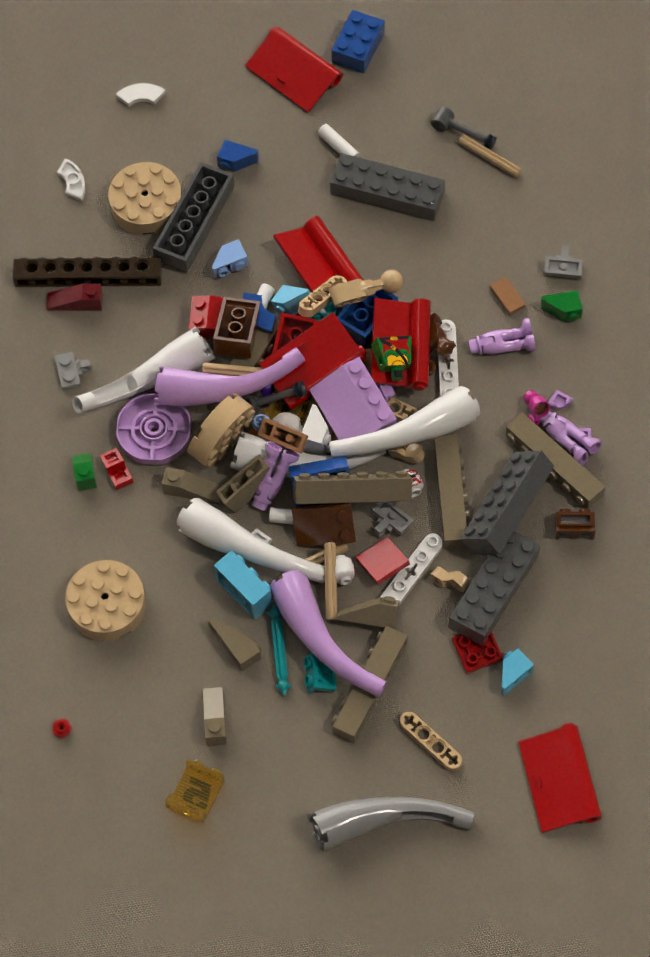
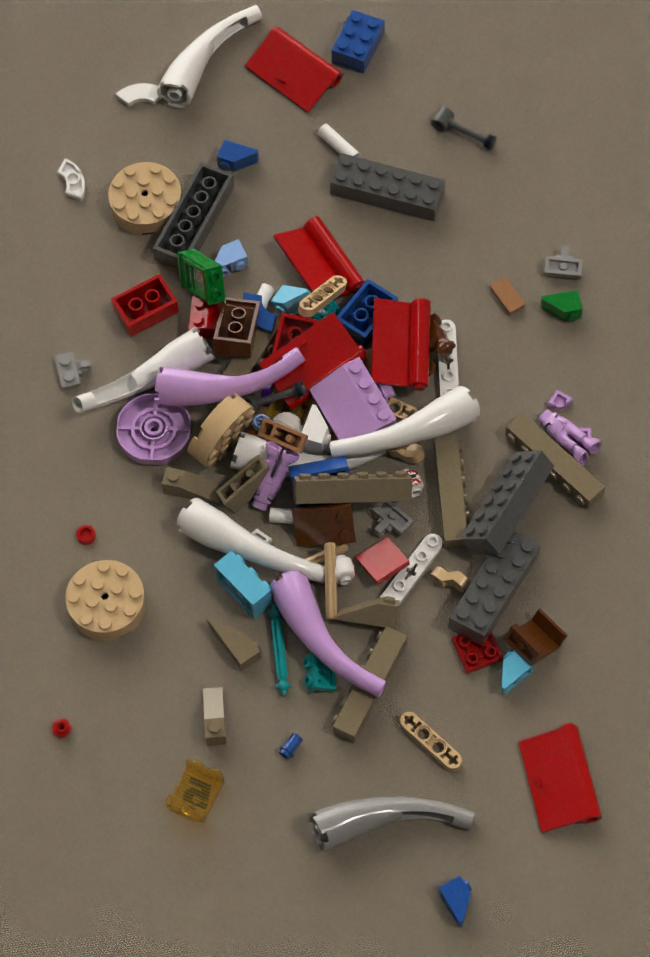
(76, 298): dark red slope -> none
(84, 472): green slope -> none
(86, 535): none -> red tile
(114, 277): dark brown brick -> none
(116, 469): red slope -> none
(145, 305): none -> red brick
(187, 69): none -> white brick
(201, 276): none -> green door
(229, 370): tan axle -> none
(290, 746): none -> blue pin
(358, 290): tan beam -> none
(393, 355): torso -> none
(456, 898): none -> blue slope
(490, 156): tan axle -> none
(494, 341): lavender piece -> none
(536, 638): none -> reddish brown panel
(537, 405): dark pink piece -> none
(574, 523): reddish brown window -> none

